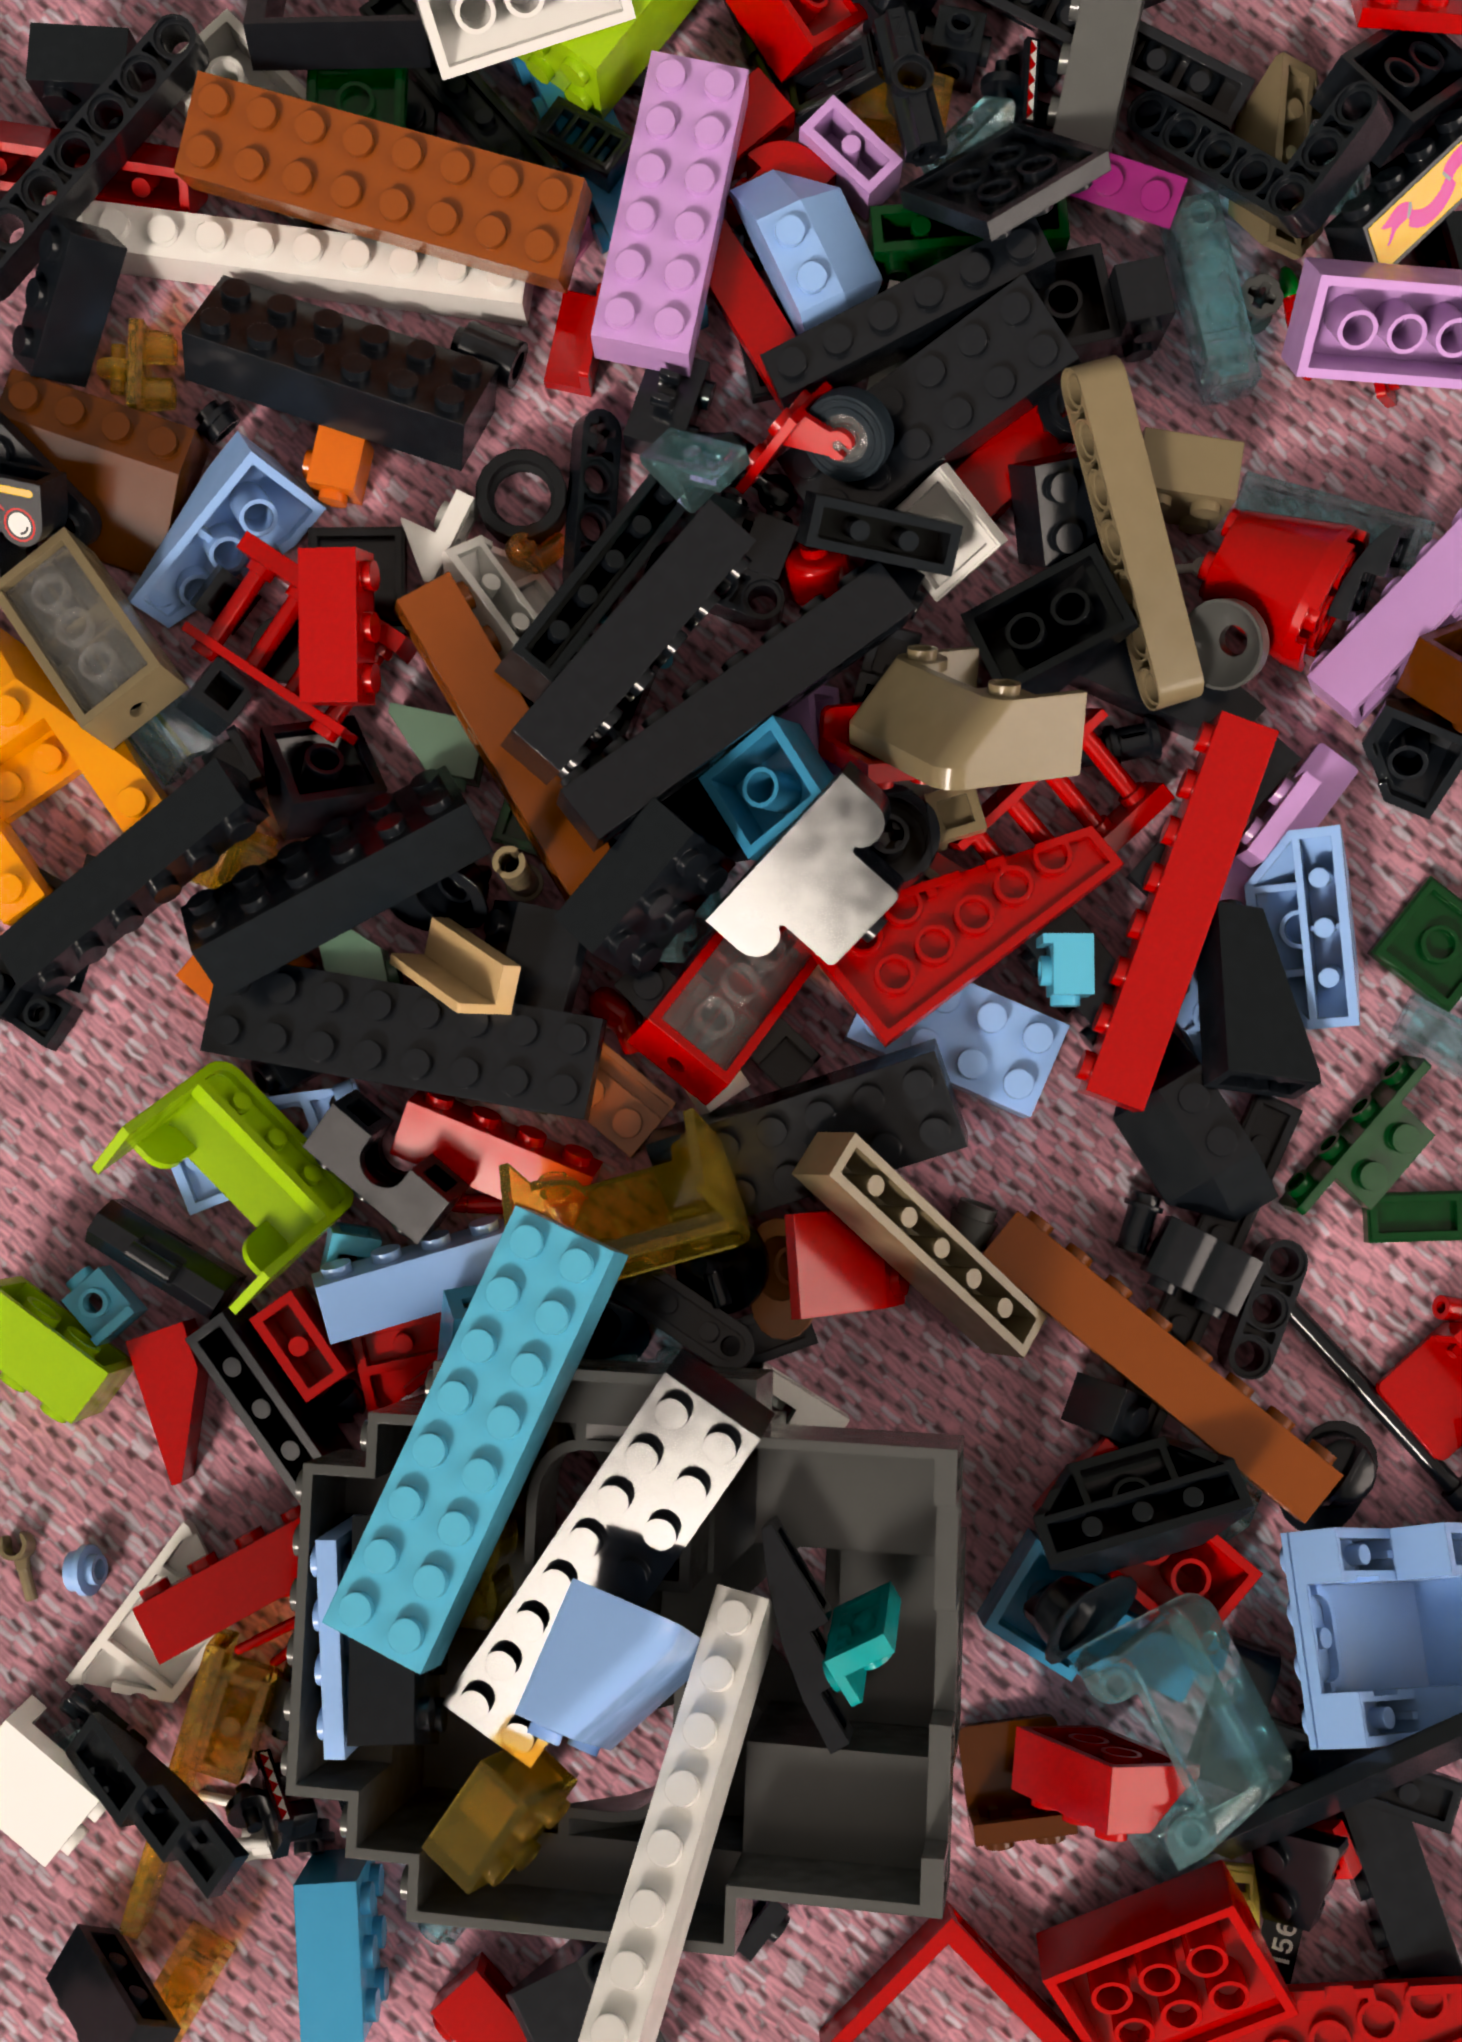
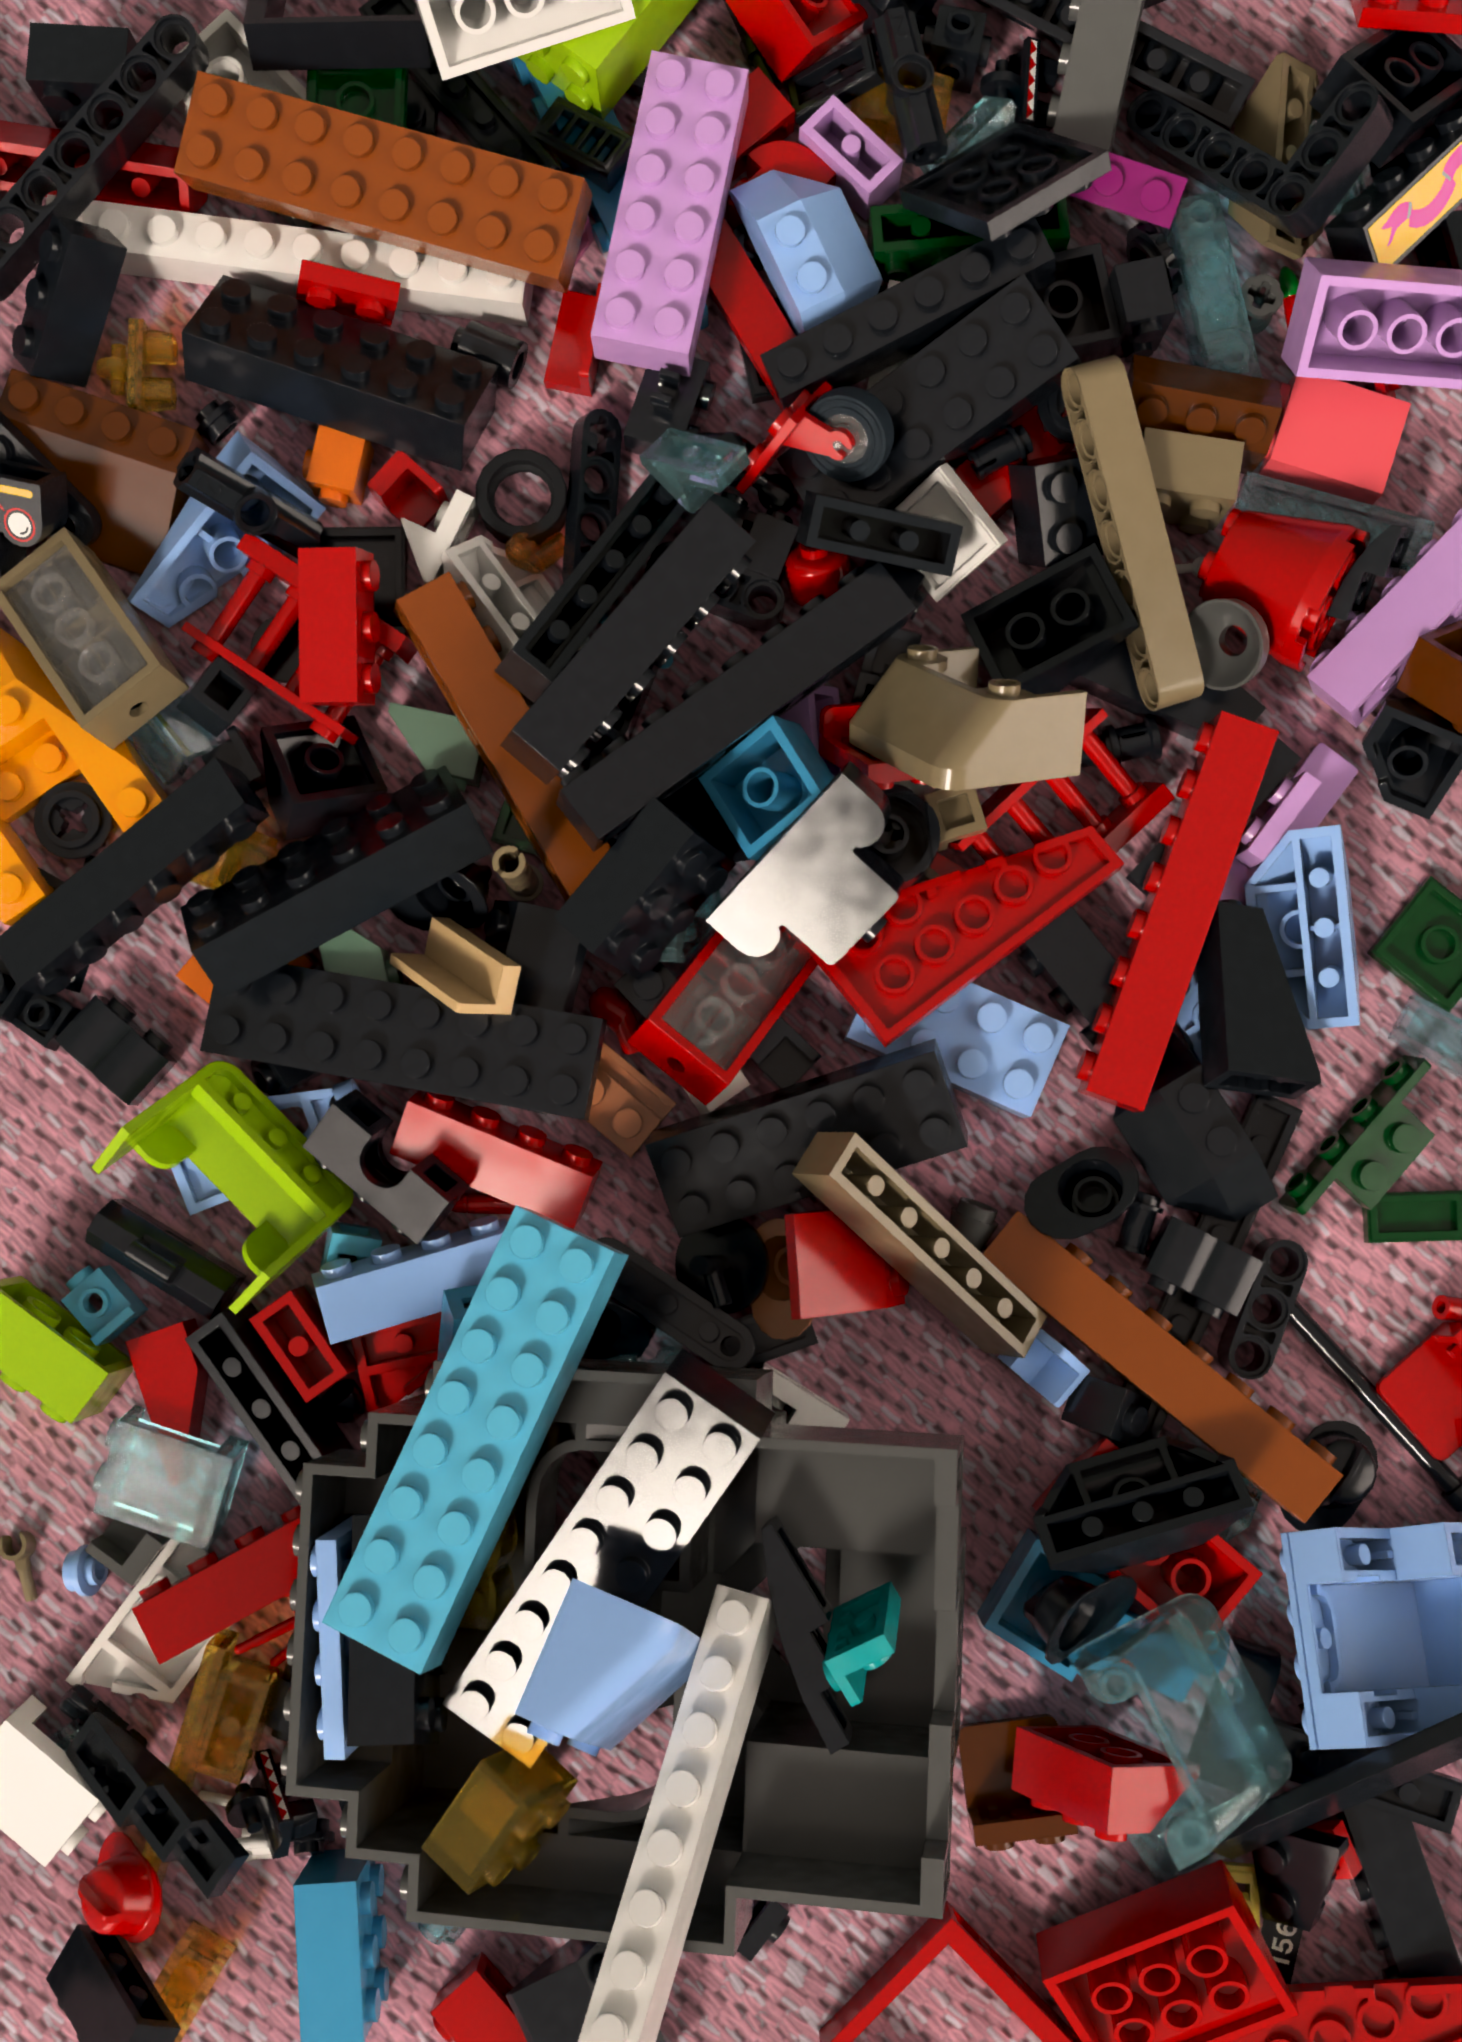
(51, 823): none -> black gear
(117, 1048): none -> black brick
(121, 1892): none -> red piece
(127, 1550): none -> dark grey panel
(167, 1480): none -> clear light blue panel
(216, 593): black plate -> none
(228, 490): none -> black piece
(348, 292): none -> red plate
(407, 490): none -> red panel
(652, 1213): clear yellow windscreen -> none
(1000, 451): none -> black pin
(1048, 1369): none -> light blue panel
(1067, 967): medium azure brick -> none
(1082, 1193): none -> black piece
(1146, 242): none -> black gear
(1207, 404): none -> reddish brown slope
(1335, 438): none -> coral brick

